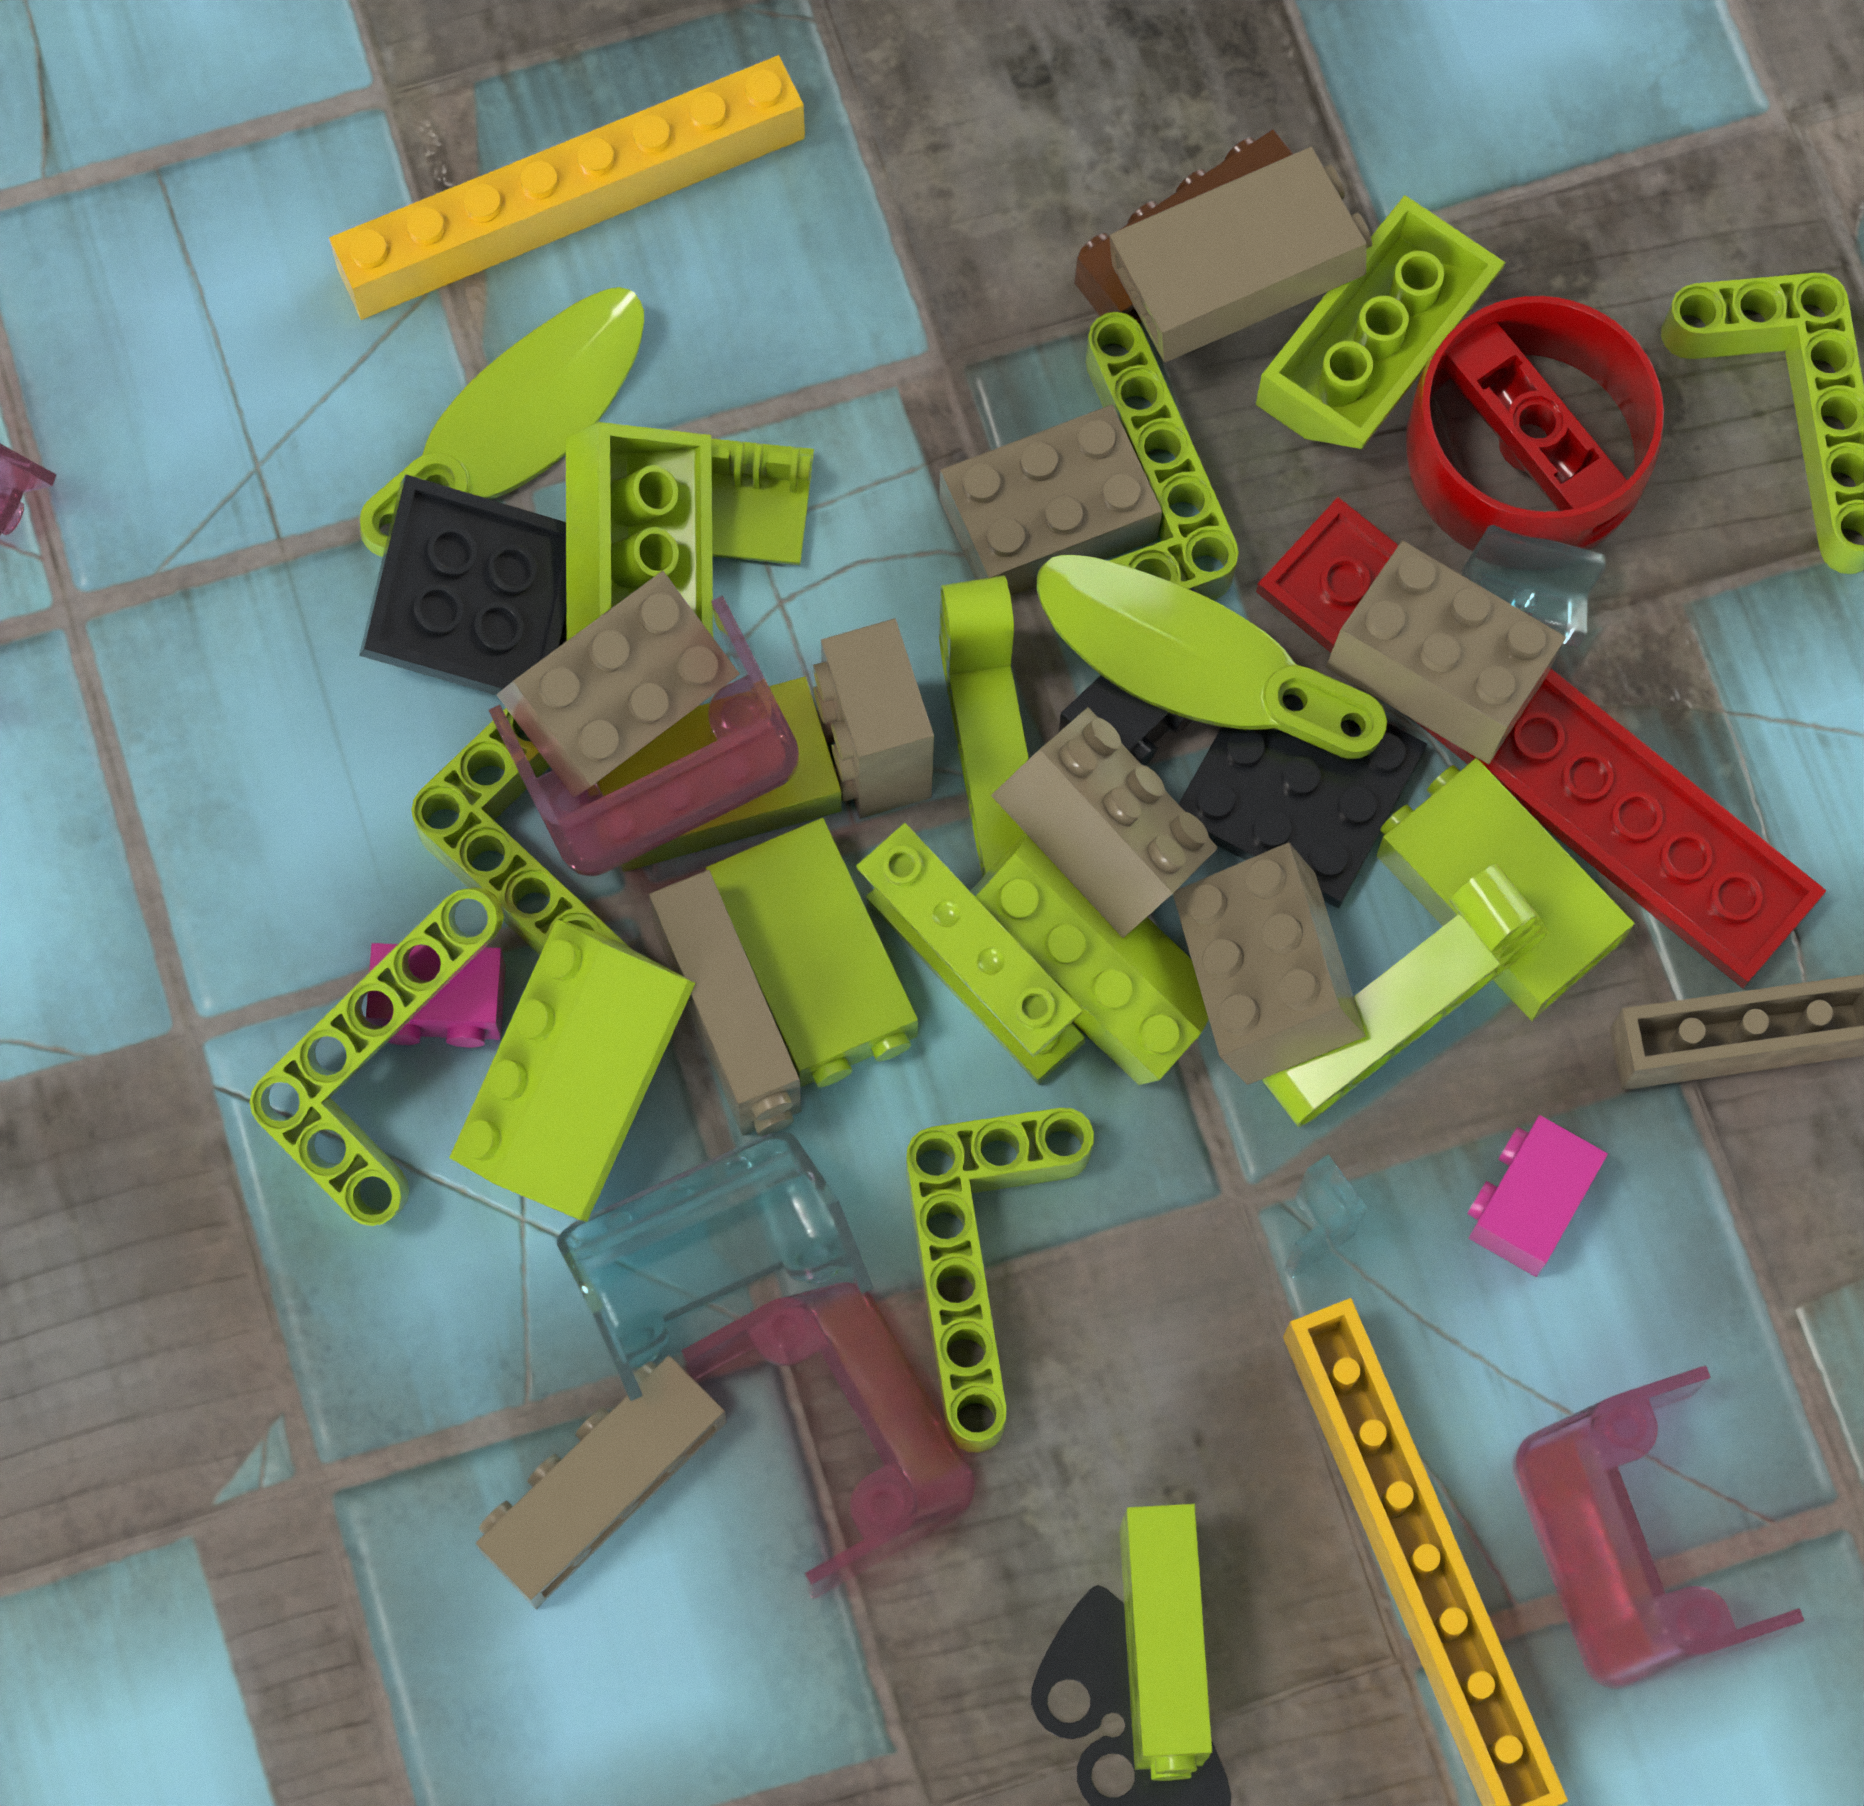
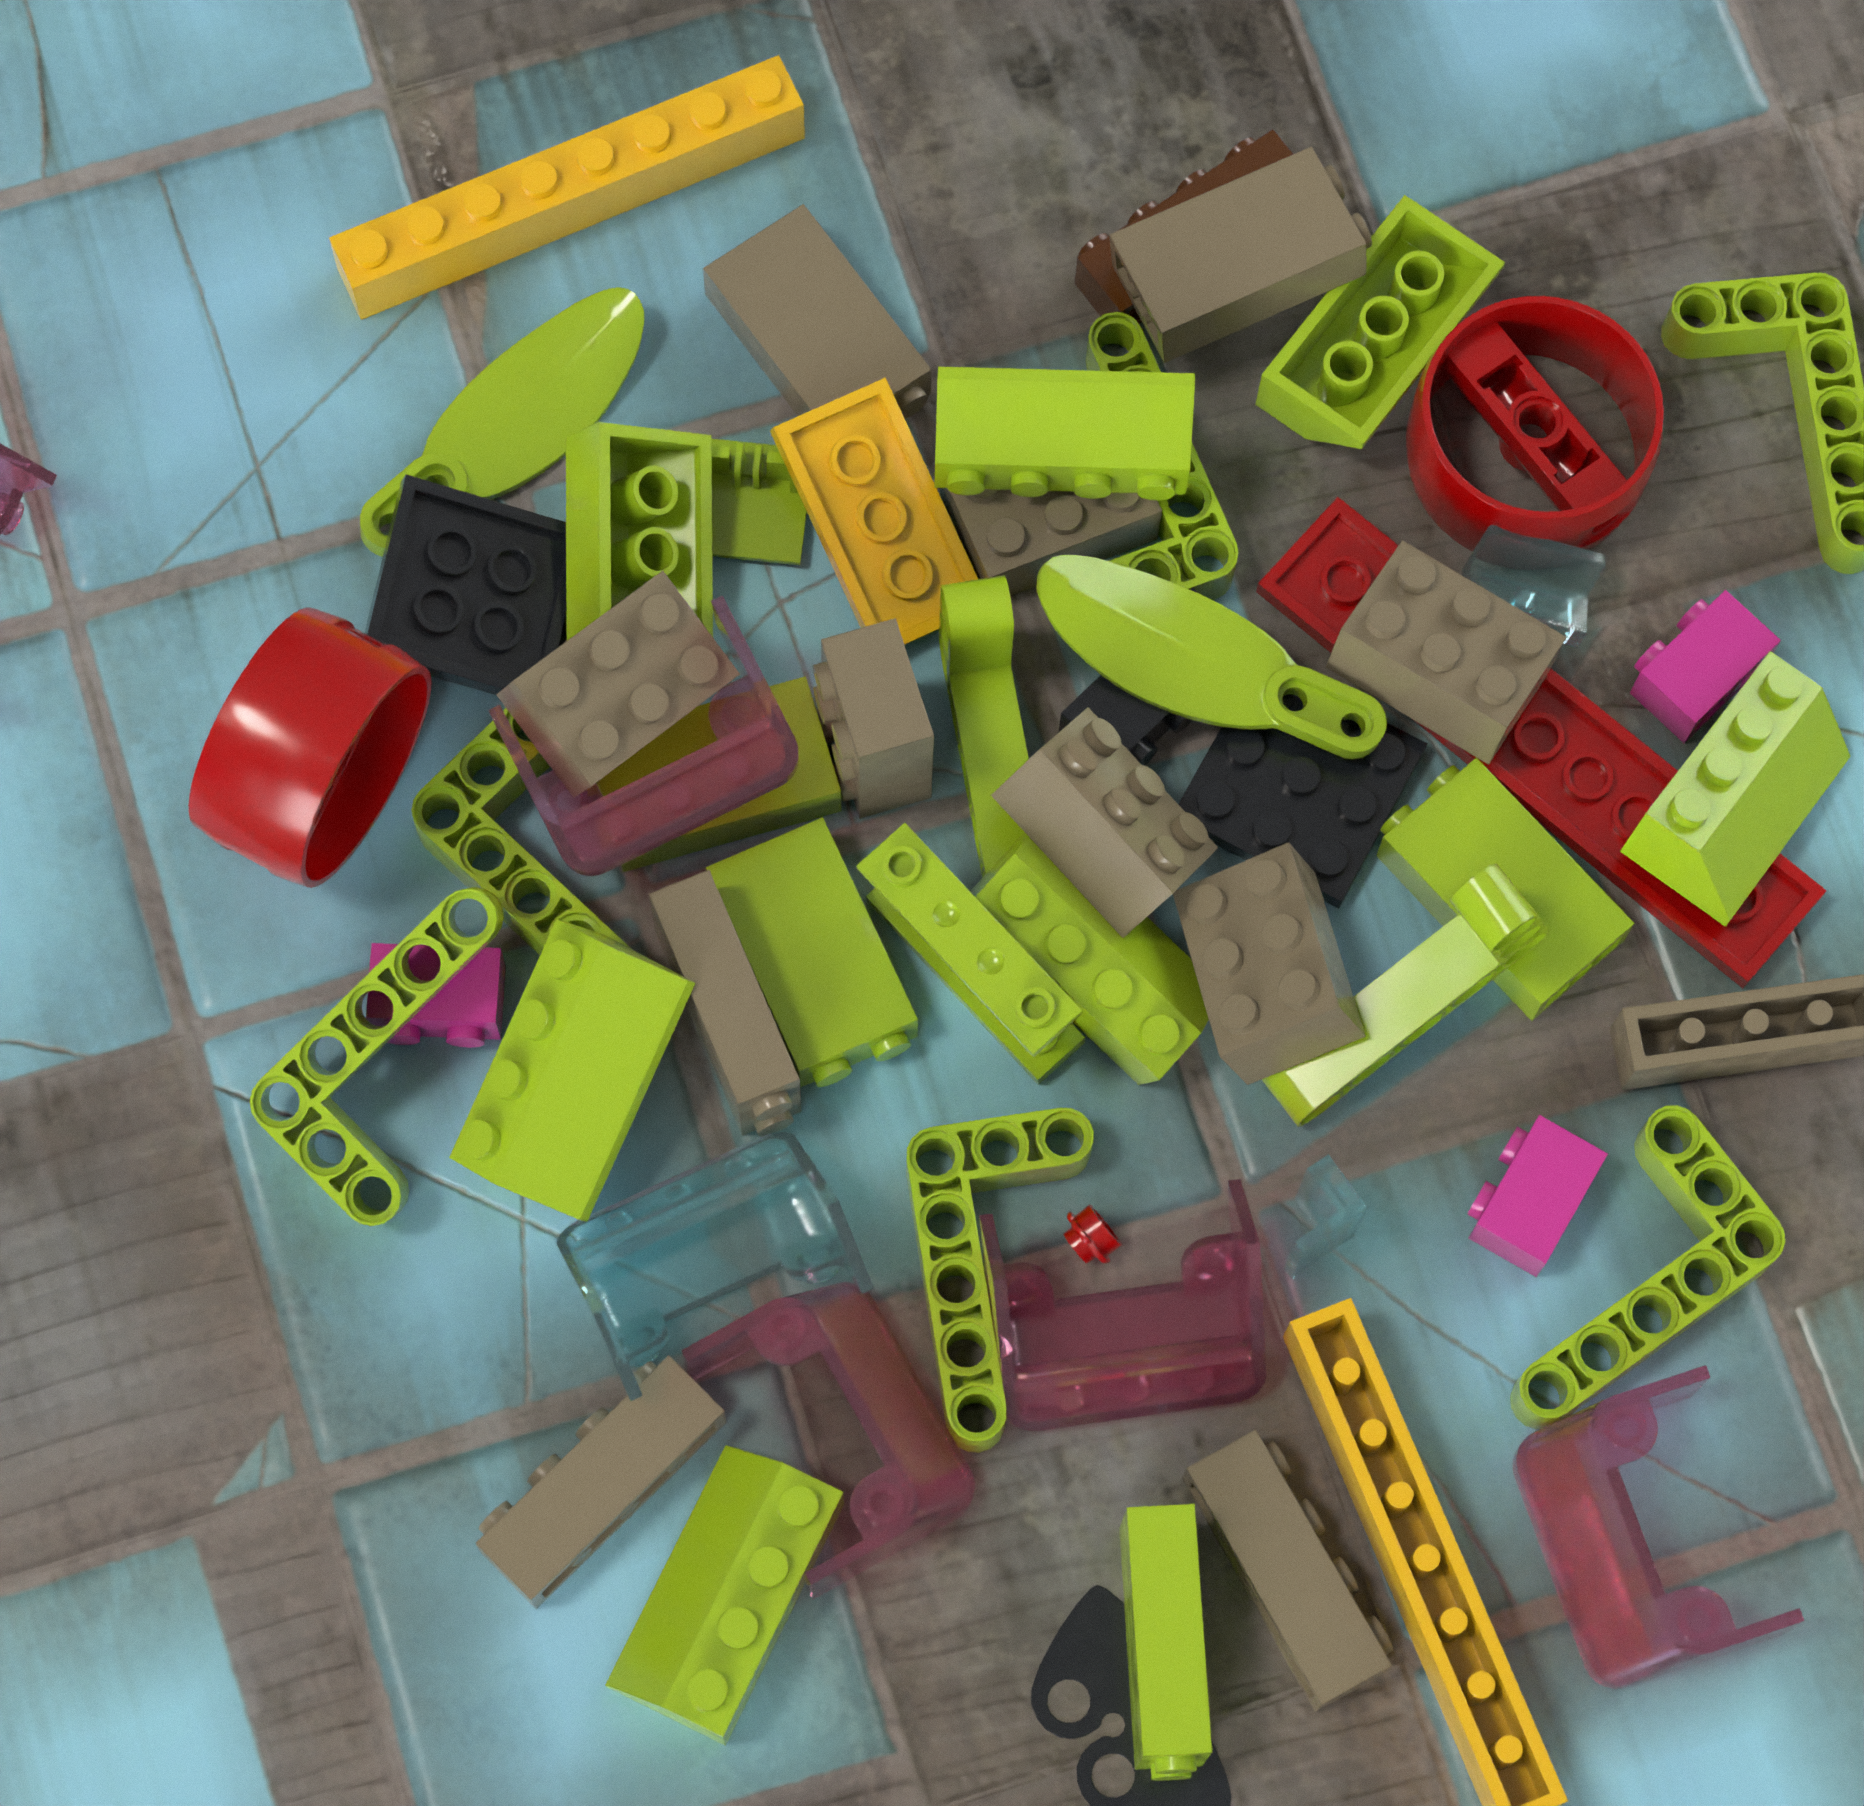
(309, 747): none -> red cylinder
(726, 1592): none -> lime slope
(812, 318): none -> dark tan brick
(875, 508): none -> yellow plate
(1063, 431): none -> lime slope
(1091, 1235): none -> red plate
(1133, 1346): none -> clear pink windscreen
(1287, 1570): none -> dark tan brick
(1665, 1290): none -> lime beam
(1702, 665): none -> dark pink brick
(1742, 791): none -> lime slope

